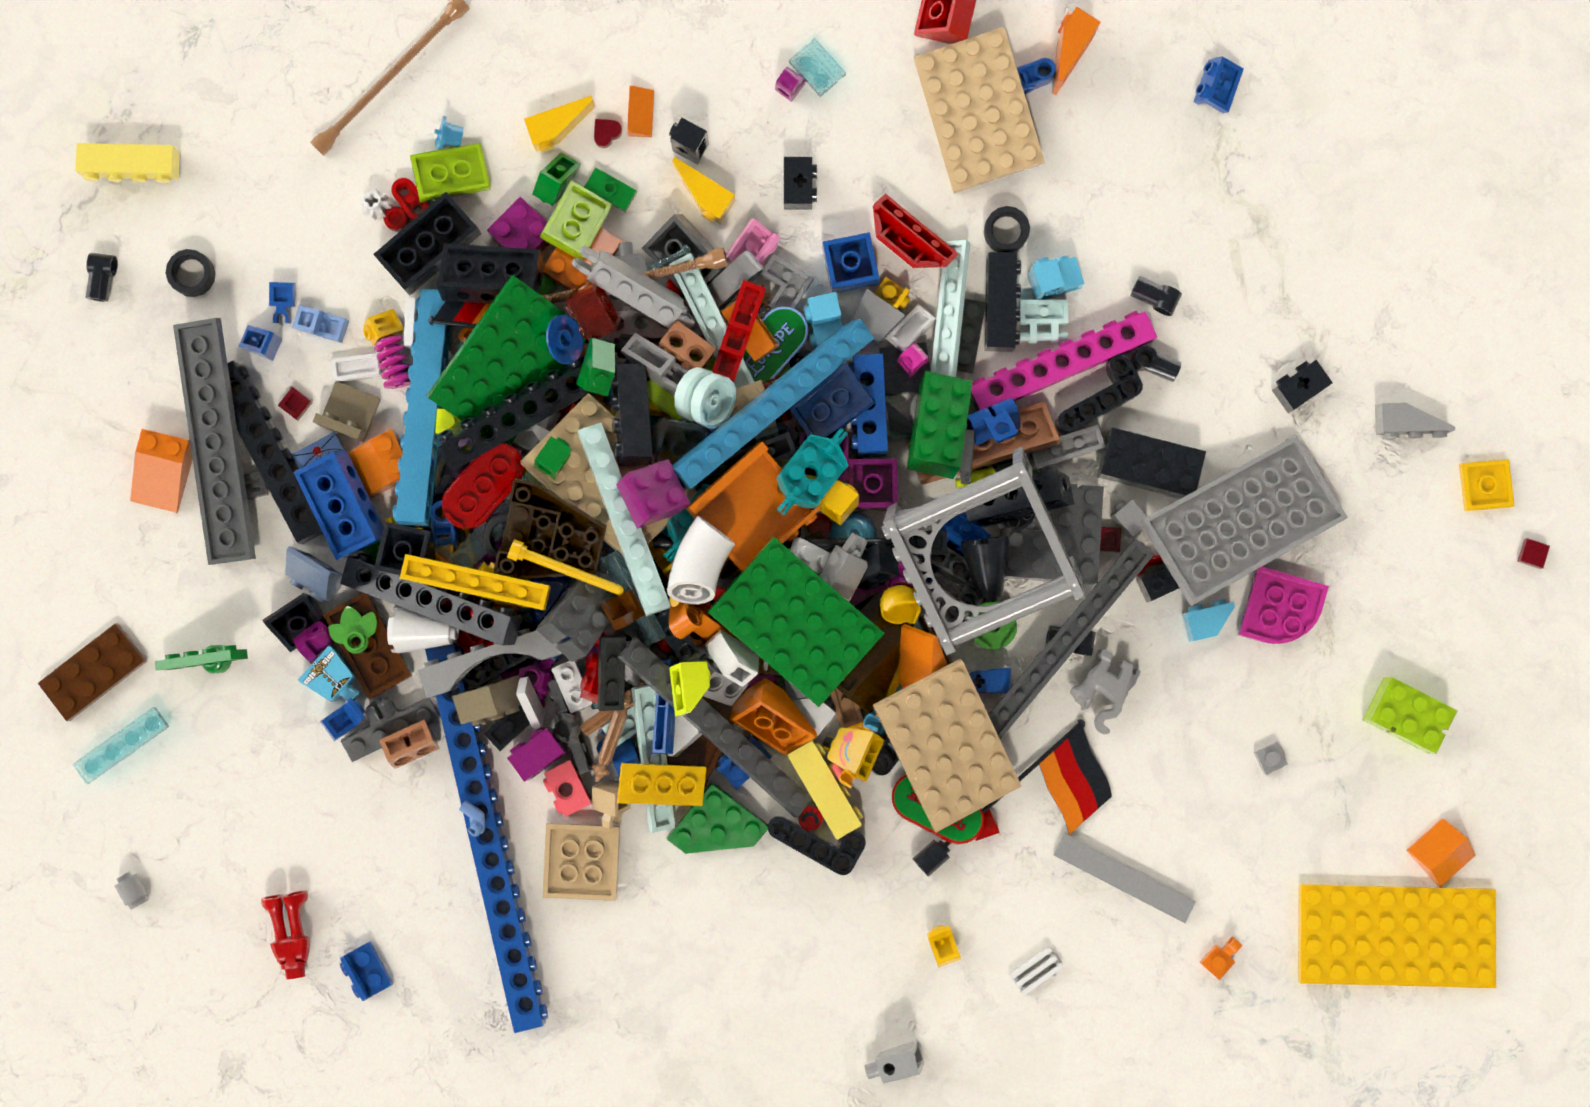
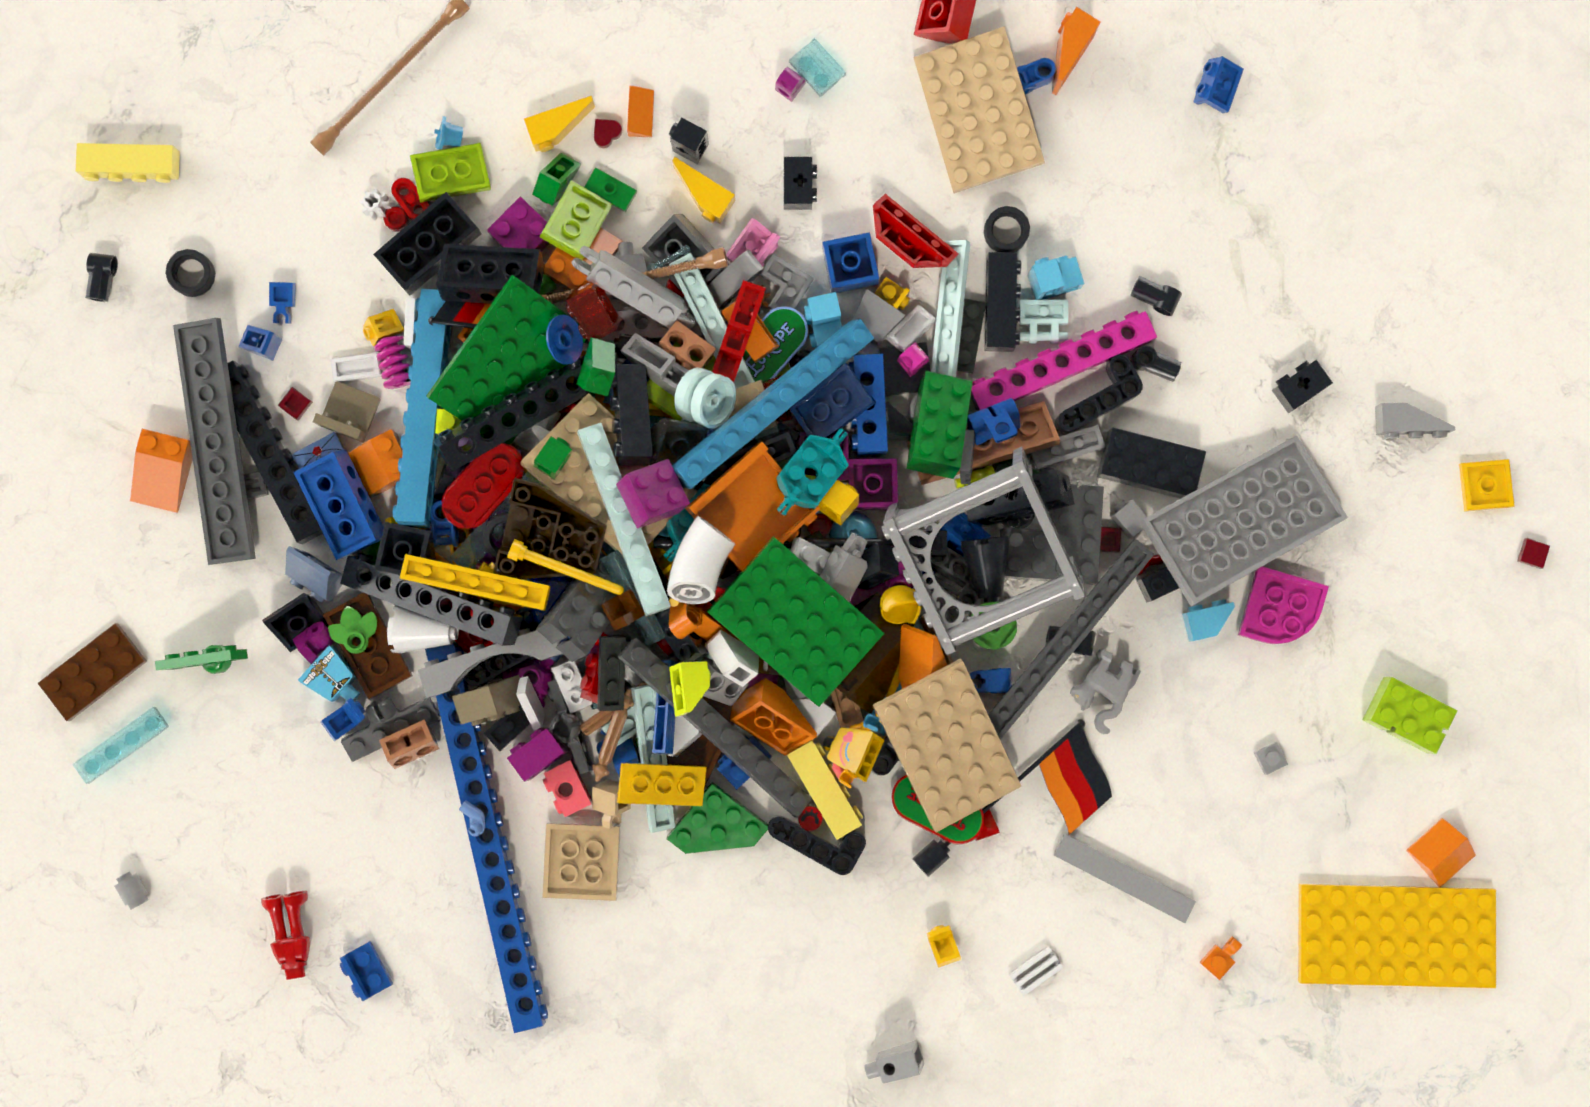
(320, 324): medium blue slope -> none

